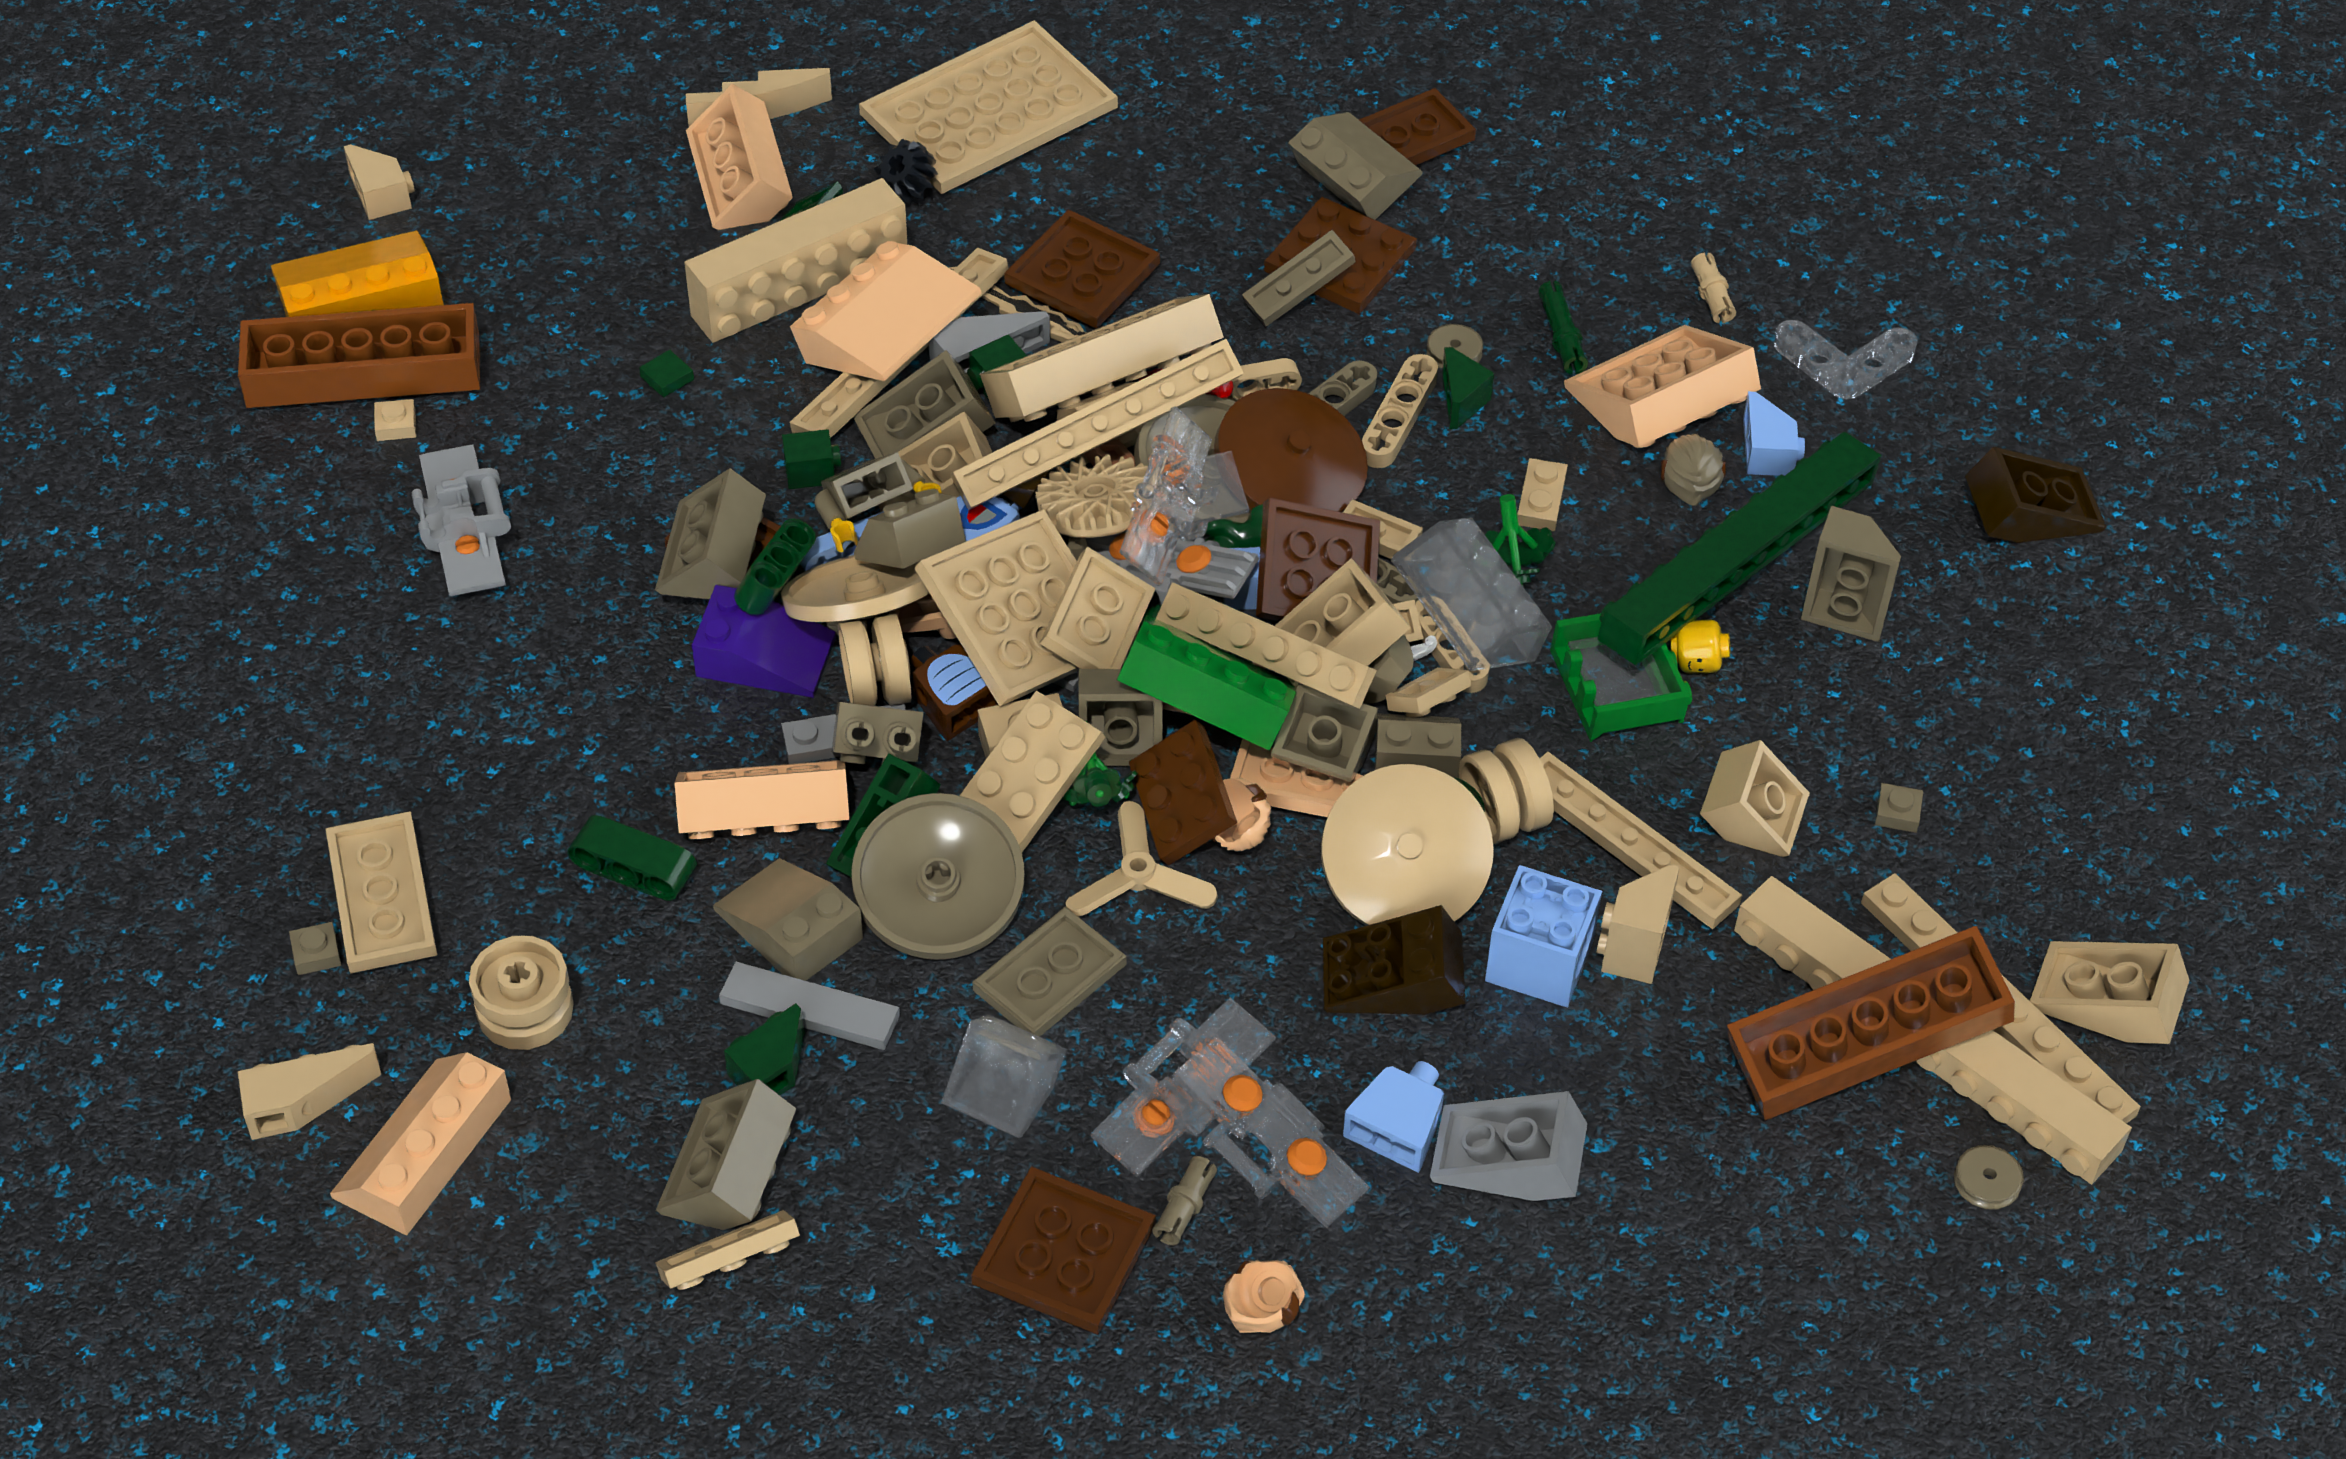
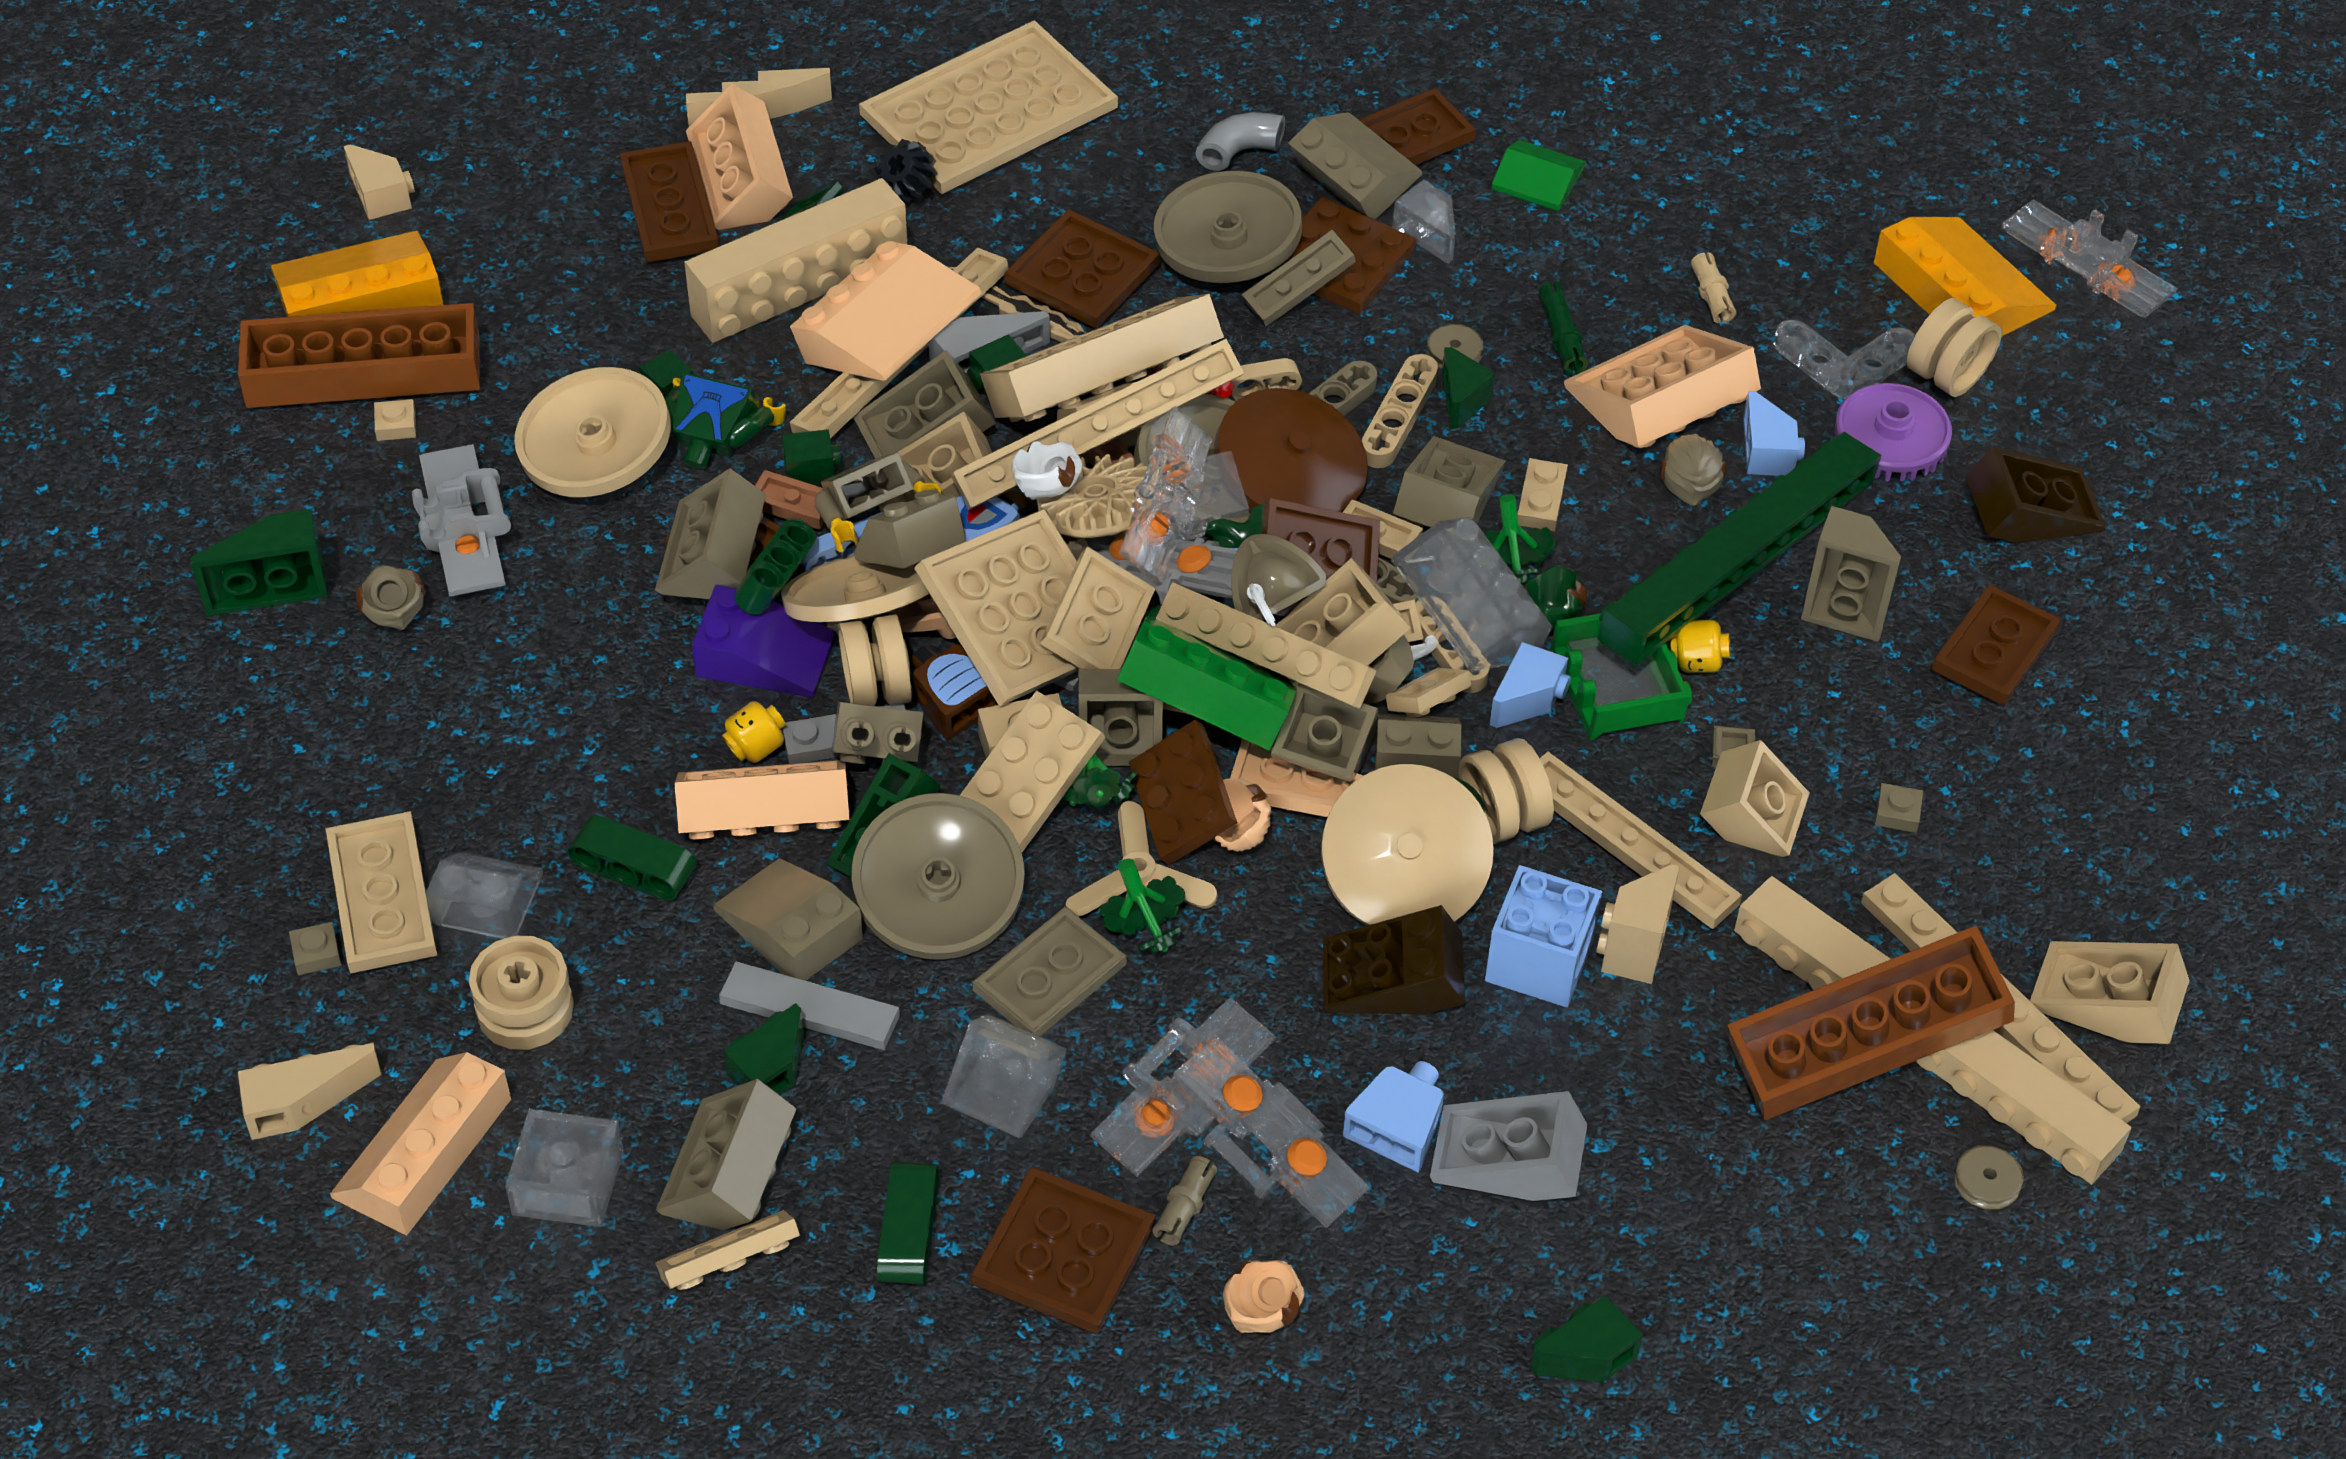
(263, 566): none -> dark green slope
(390, 596): none -> dark tan hair
(481, 894): none -> clear slope
(564, 1167): none -> clear brick
(593, 432): none -> tan dish
(668, 201): none -> reddish brown plate
(716, 417): none -> dark green torso
(754, 732): none -> yellow head
(790, 498): none -> nougat plate
(907, 1223): none -> dark green beam
(1046, 469): none -> white hair
(1160, 903): none -> dark green plant
(1228, 226): none -> dark tan dish
(1238, 134): none -> light grey cylinder
(1272, 576): none -> dark tan hat
(1429, 217): none -> clear slope
(1447, 484): none -> dark tan slope
(1530, 686): none -> light blue slope
(1537, 174): none -> green slope
(1557, 593): none -> dark green hair
(1589, 1346): none -> dark green slope
(1728, 738): none -> dark tan tile
(1898, 424): none -> medium lavender wheel
(1948, 259): none -> light orange slope
(1954, 347): none -> tan wheel
(1996, 644): none -> reddish brown plate
(2091, 256): none -> clear piece

